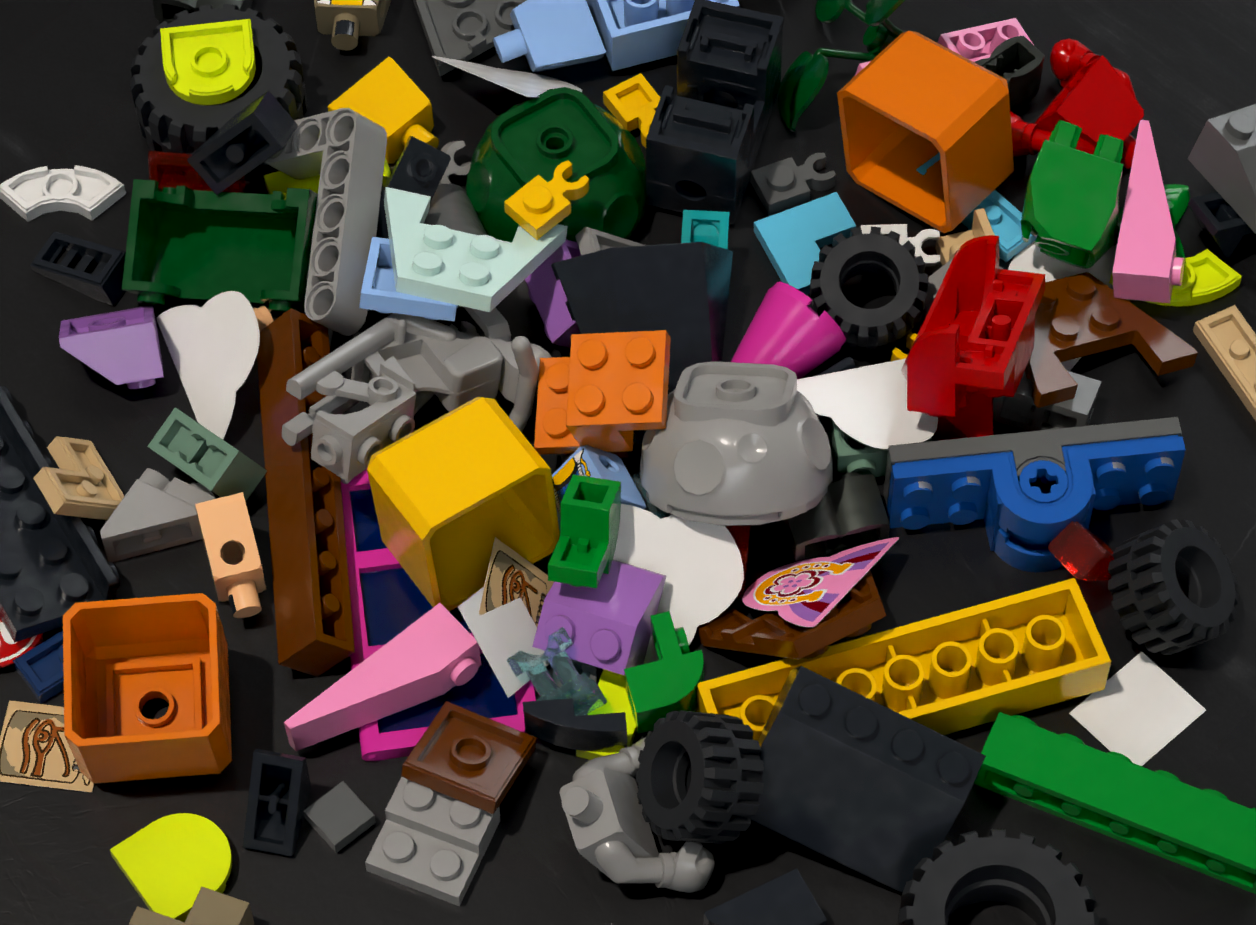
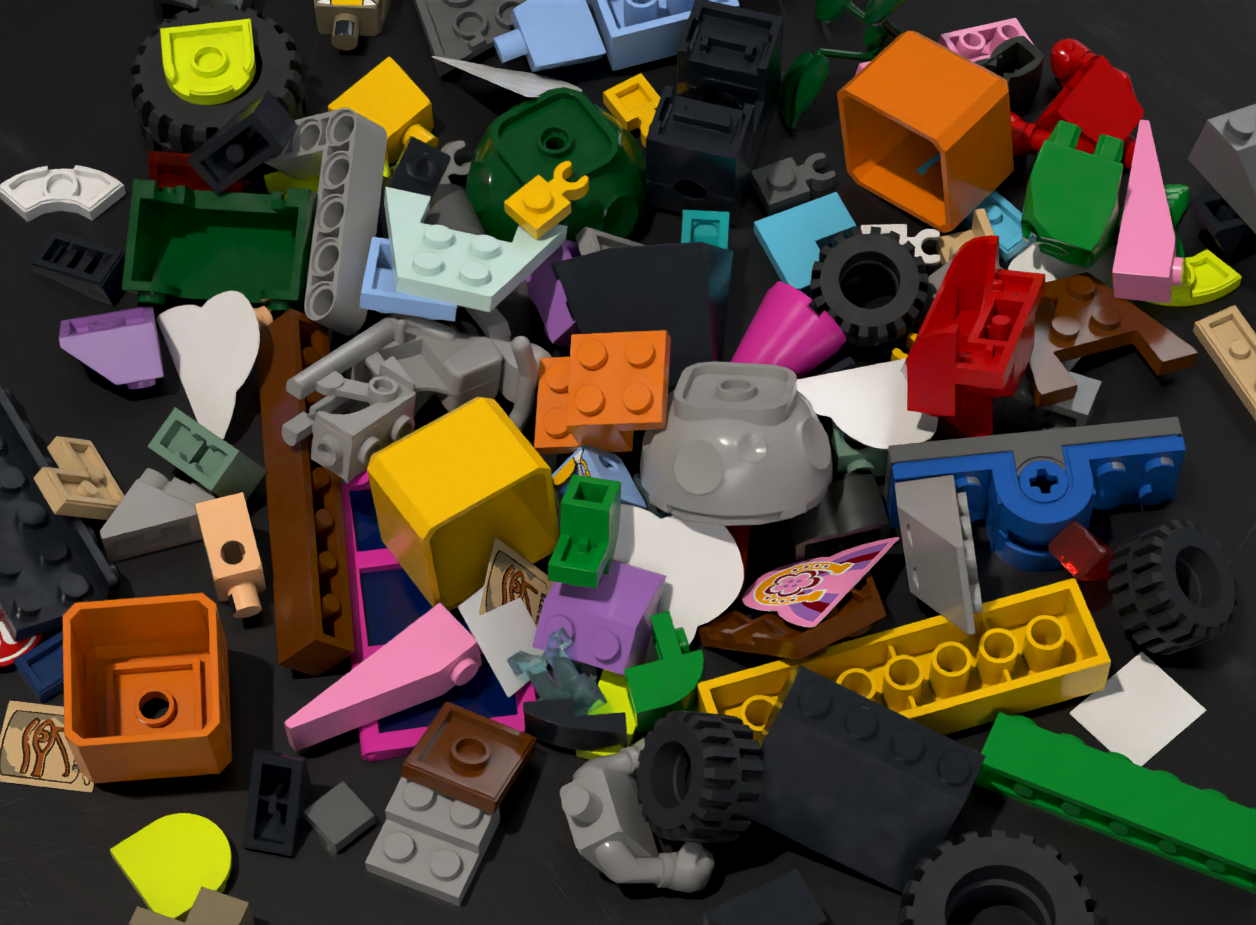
(940, 548): none -> light grey slope

